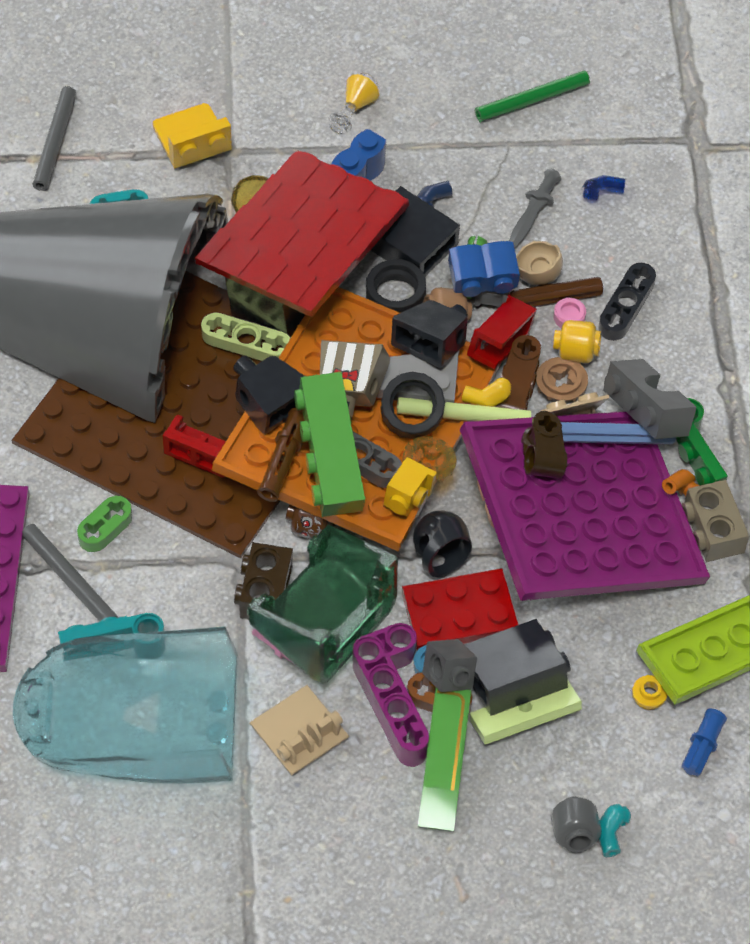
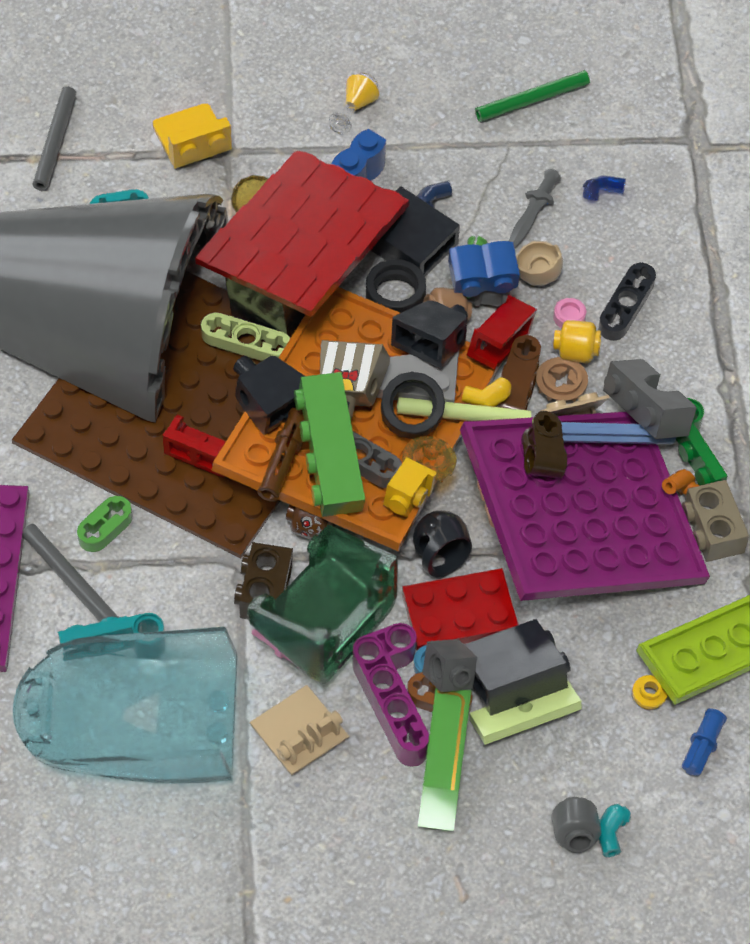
(555, 292): reddish brown axle -> none

